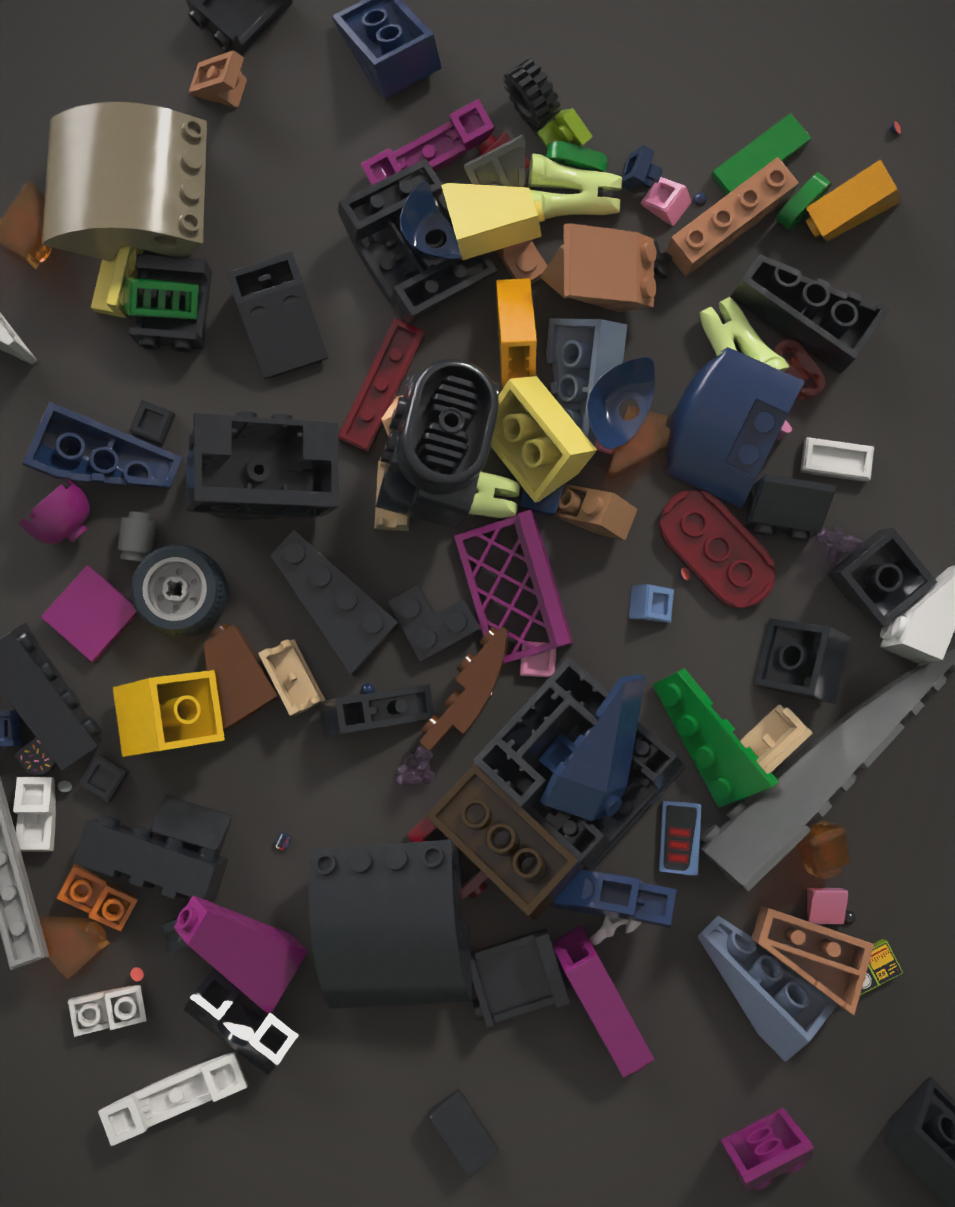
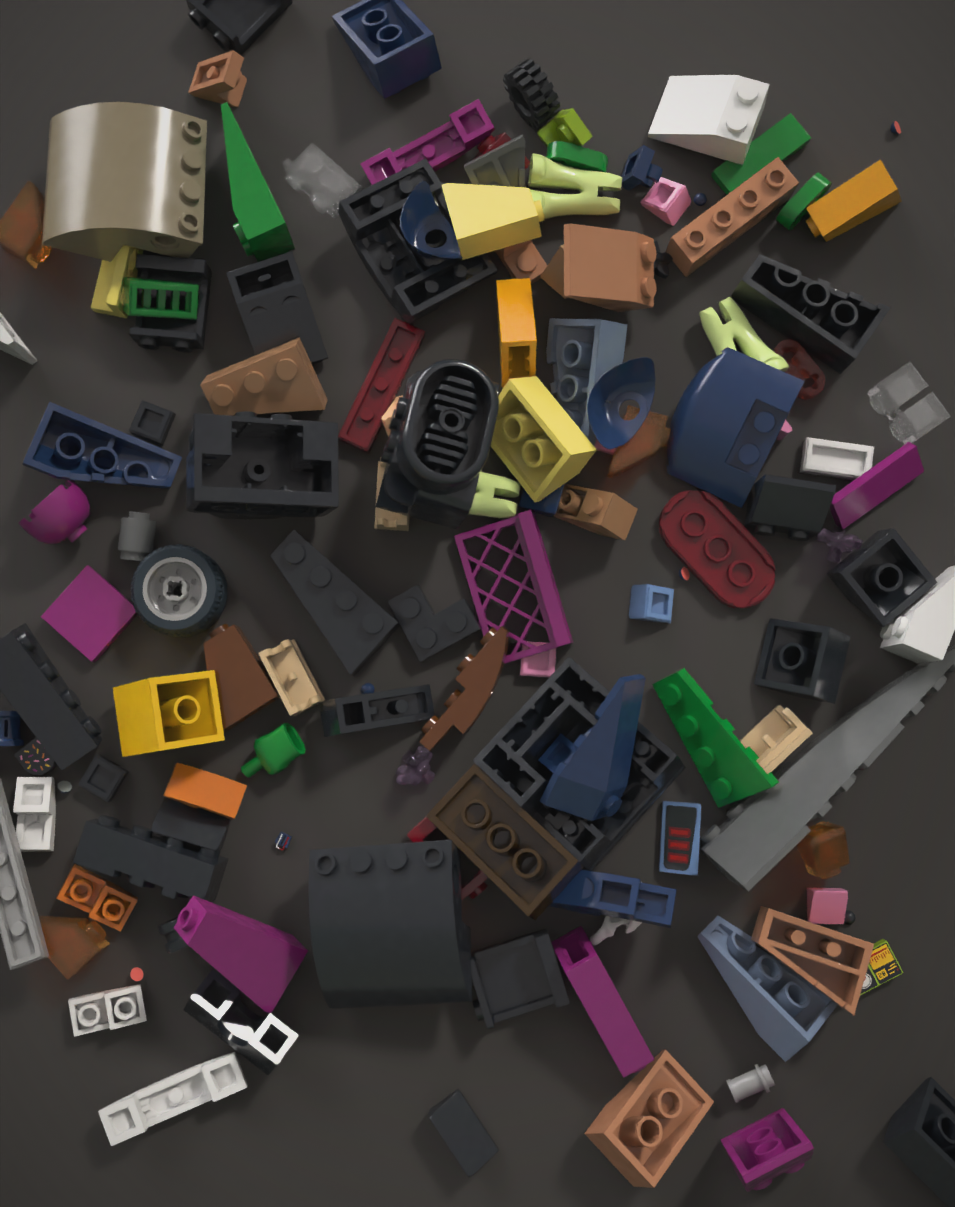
(205, 790): none -> orange slope
(258, 216): none -> green slope
(267, 383): none -> medium nougat wedge
(275, 751): none -> green piece
(320, 179): none -> clear bracket
(650, 1120): none -> nougat slope
(710, 114): none -> white slope
(751, 1083): none -> light grey pin
(876, 485): none -> magenta tile
(895, 391): none -> clear piece

